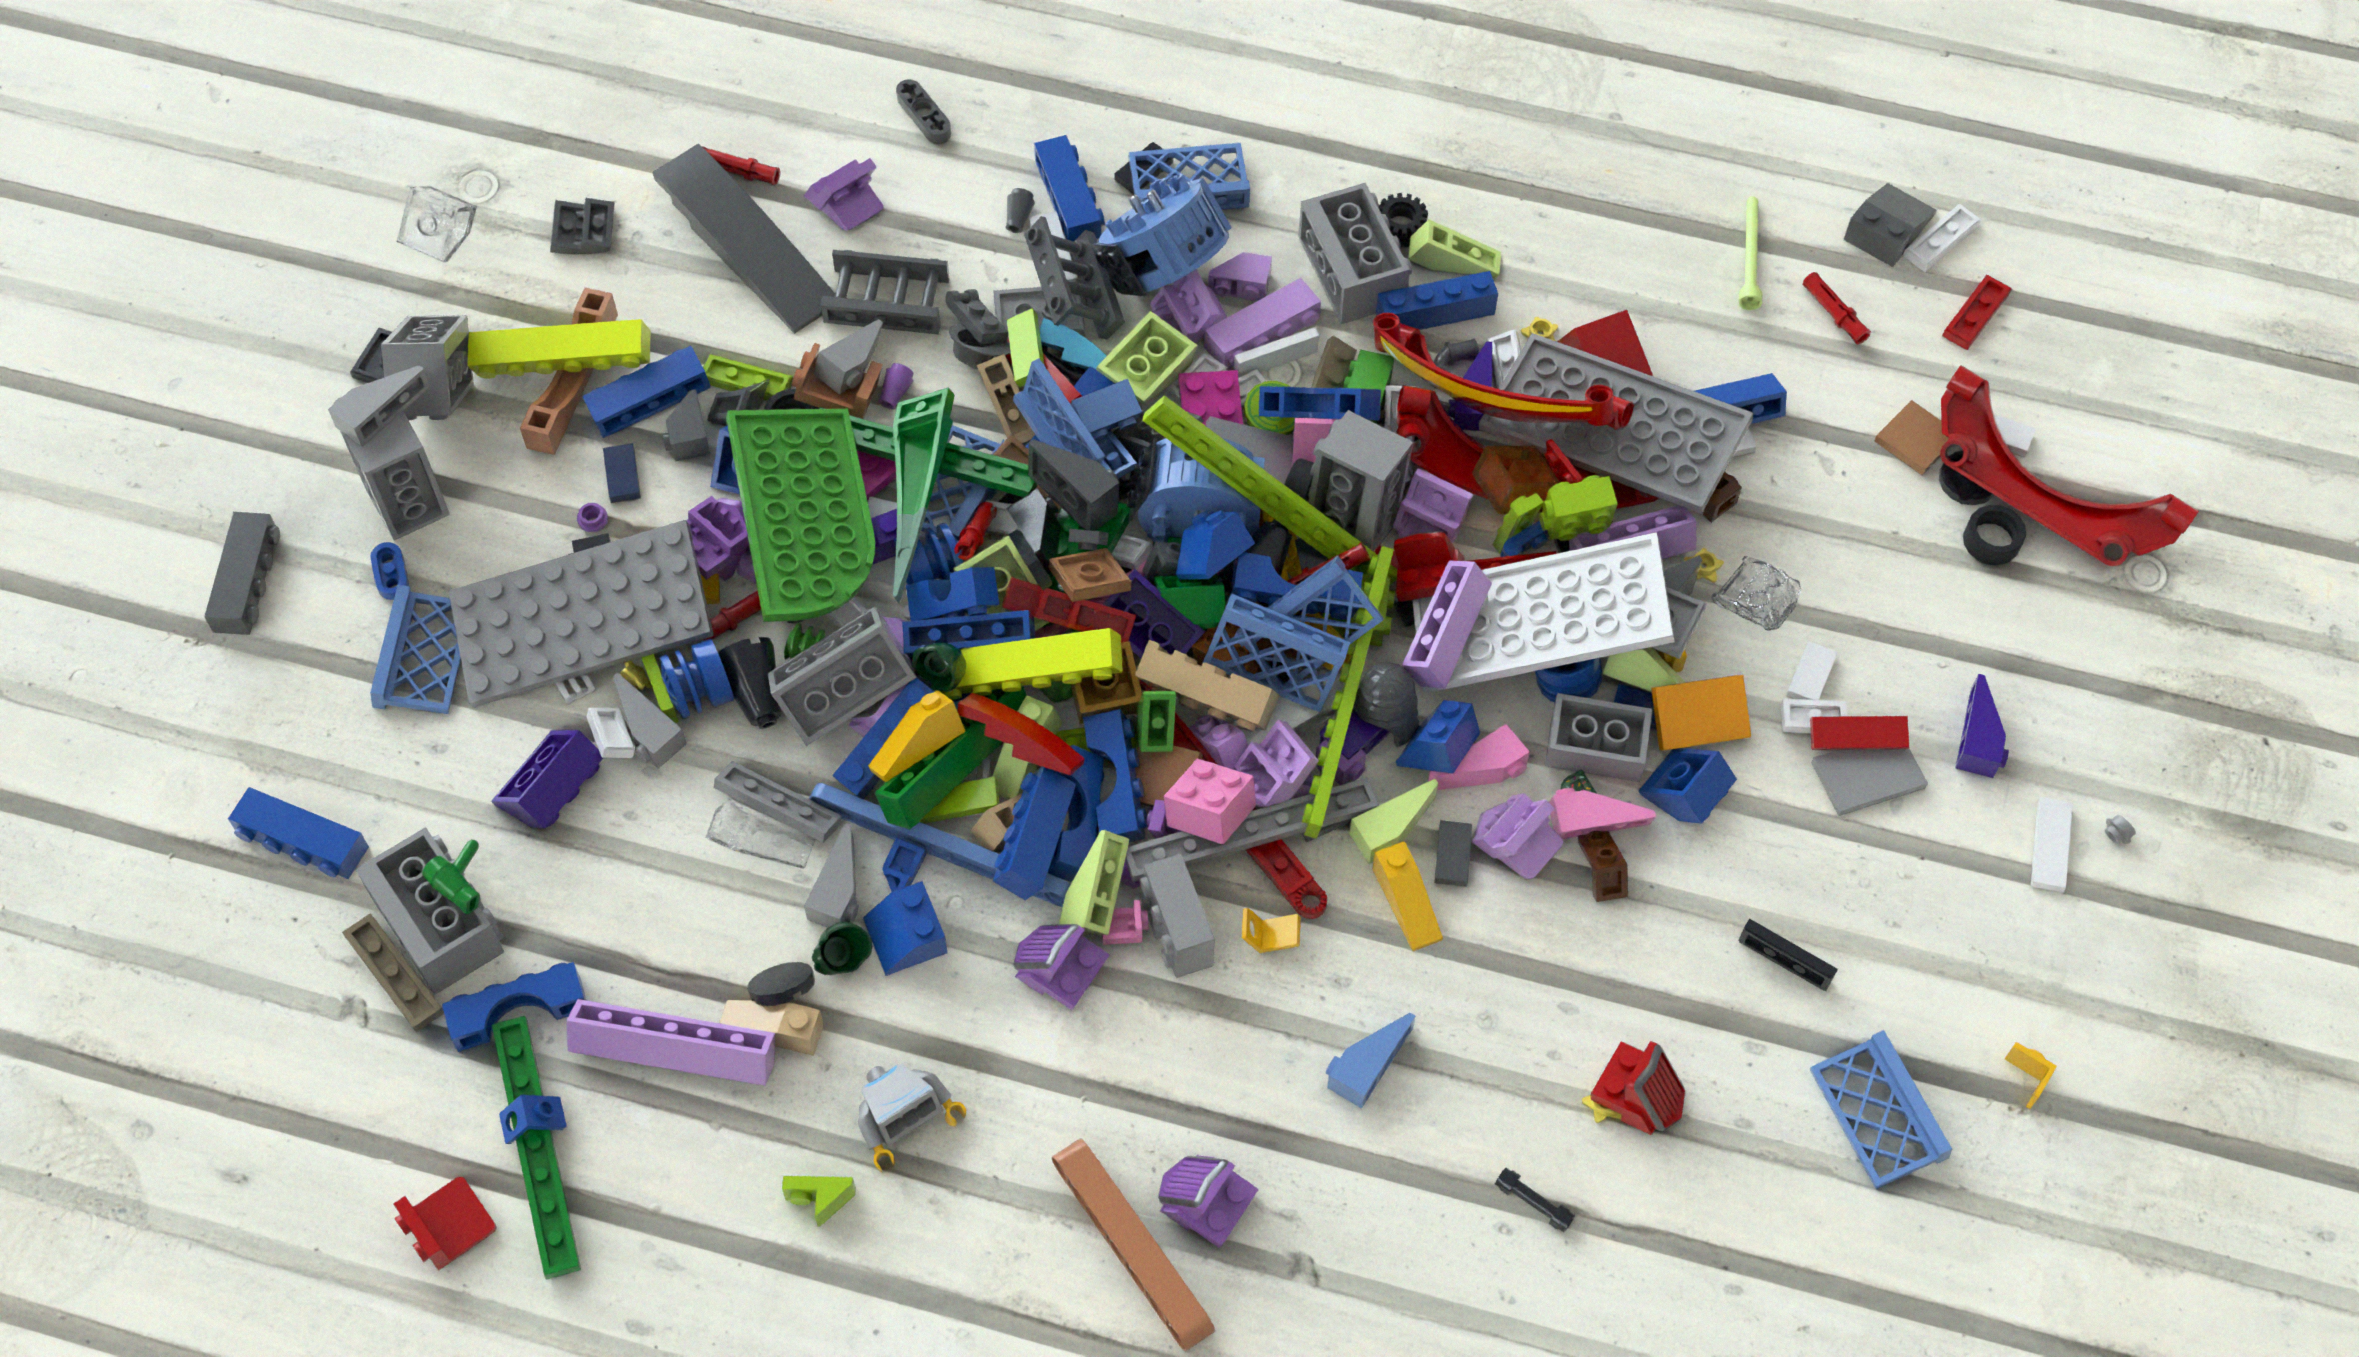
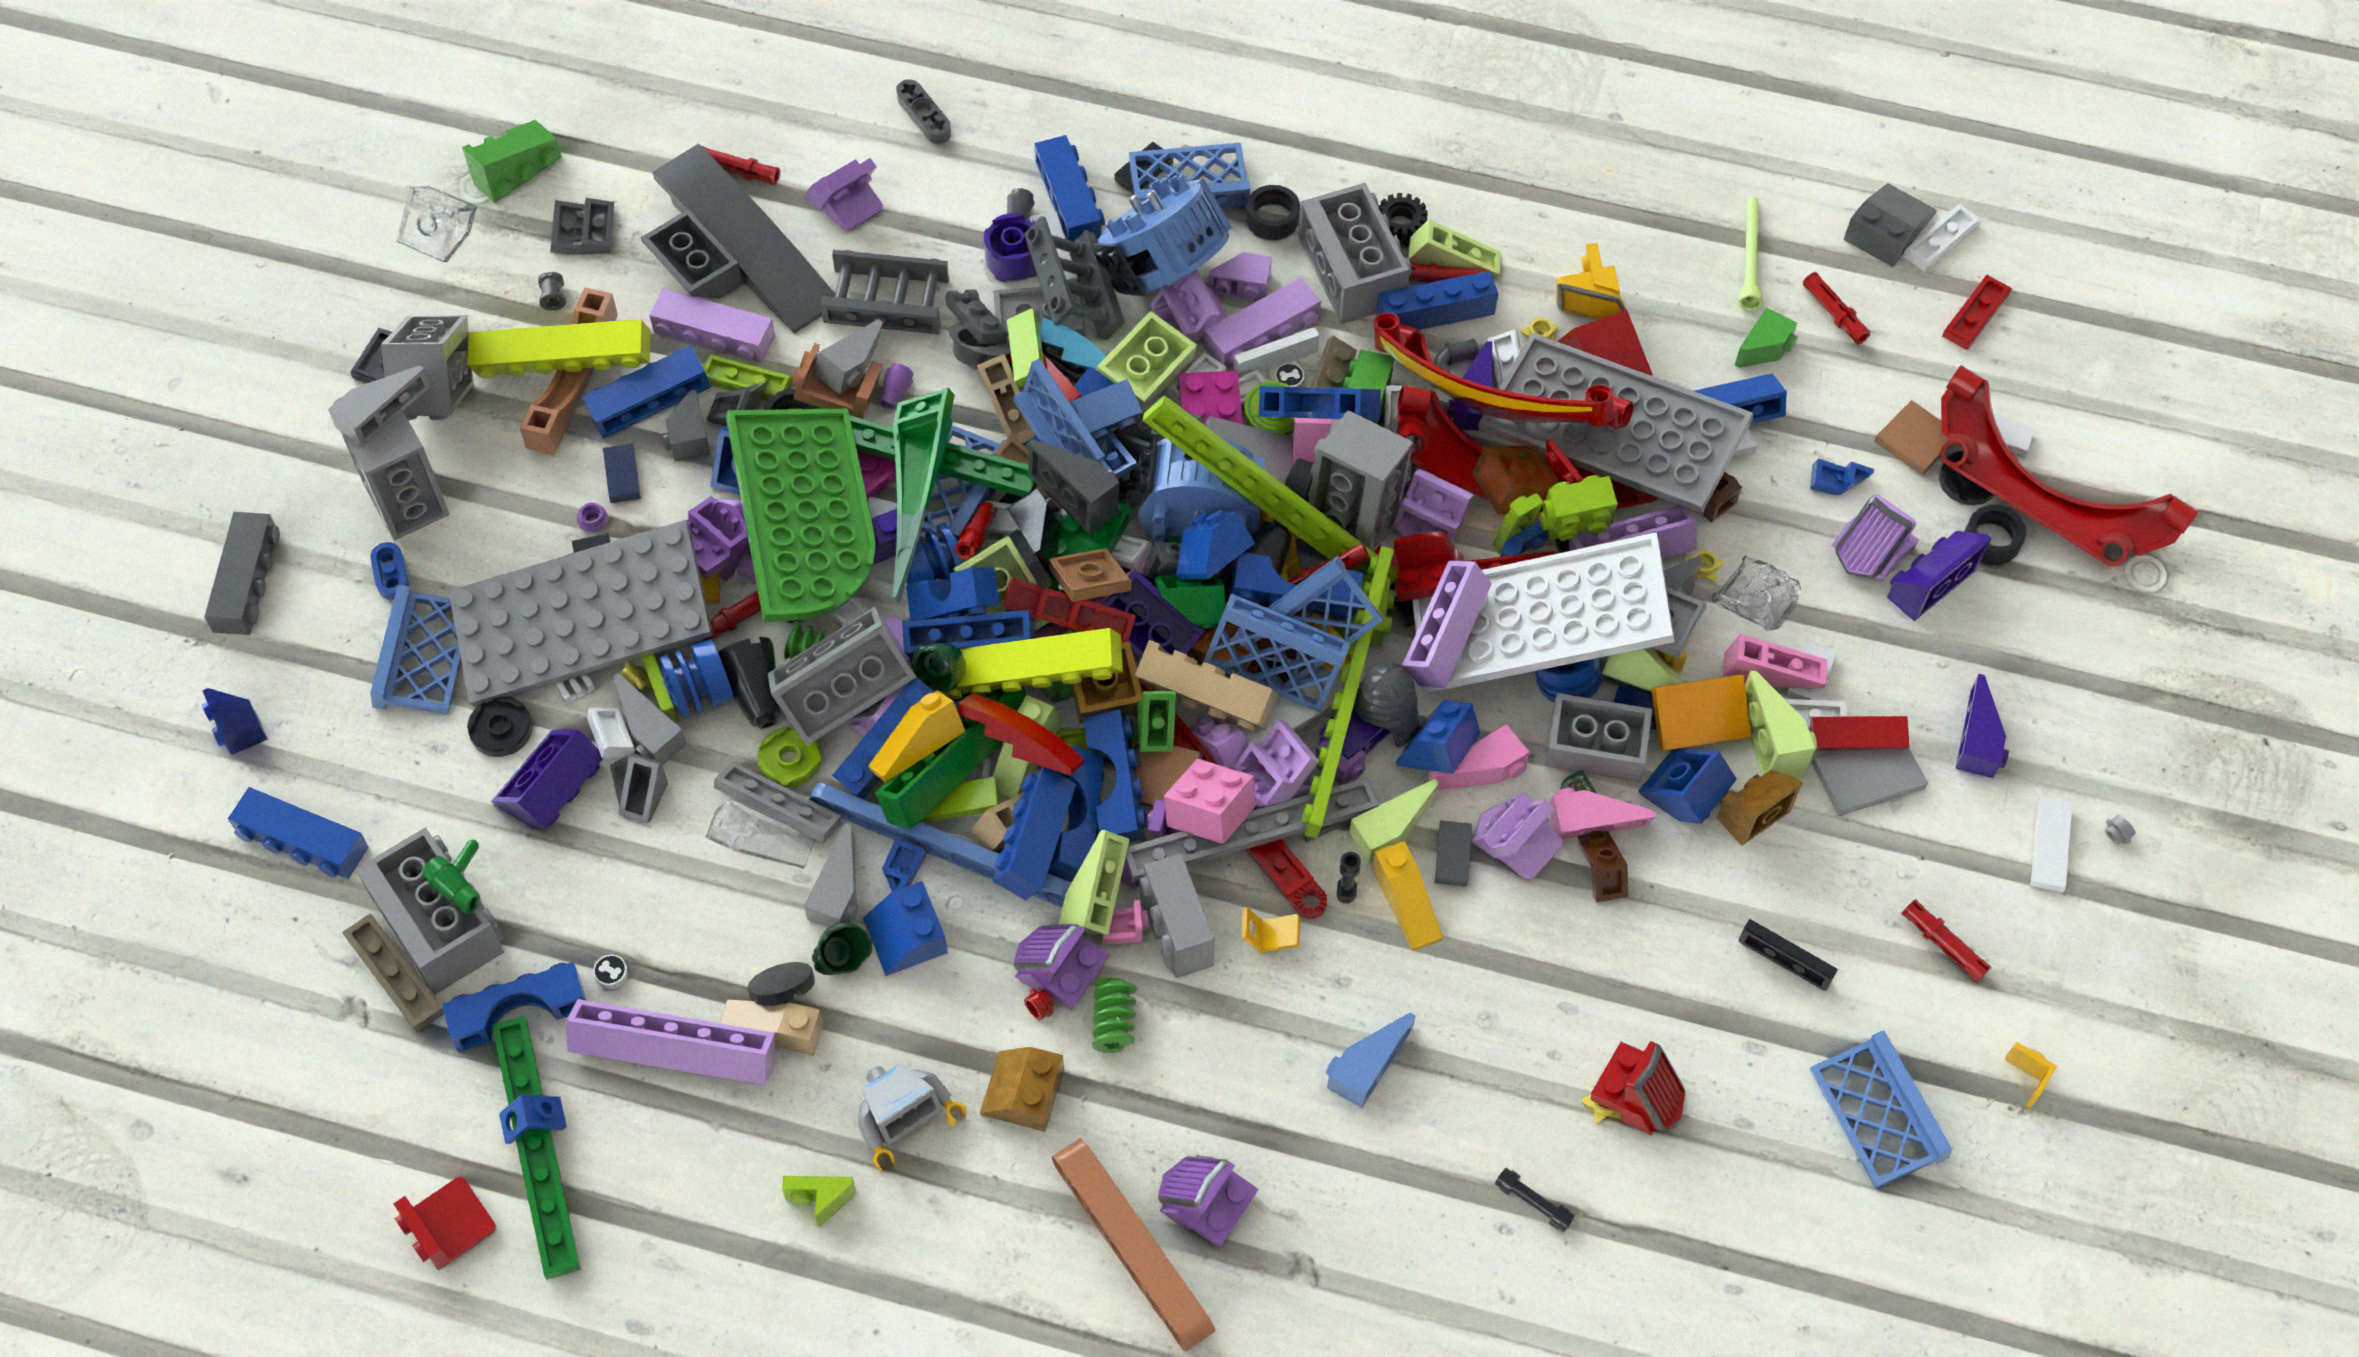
(235, 720): none -> clear blue slope
(500, 727): none -> black tile
(511, 160): none -> bright green wedge
(551, 288): none -> dark grey bush
(610, 972): none -> tile
(638, 786): none -> dark grey slope
(694, 256): none -> dark grey slope
(712, 325): none -> lavender brick
(788, 773): none -> lime tile
(1007, 248): none -> dark purple brick
(1024, 1087): none -> pearl gold slope
(1039, 1004): none -> red plate
(1088, 539): dark grey plate -> none
(1112, 1014): none -> bright green piece
(1273, 195): none -> black tyre
(1290, 374): none -> tile
(1349, 869): none -> black bar
(1434, 273): none -> red pin
(1593, 291): none -> yellow piece
(1758, 805): none -> pearl gold slope
(1767, 339): none -> bright green slope
(1775, 663): none -> bright pink slope
(1777, 730): none -> yellowish green slope
(1836, 479): none -> blue slope
(1875, 539): none -> lavender piece
(1937, 572): none -> dark purple slope
(1941, 936): none -> red pin

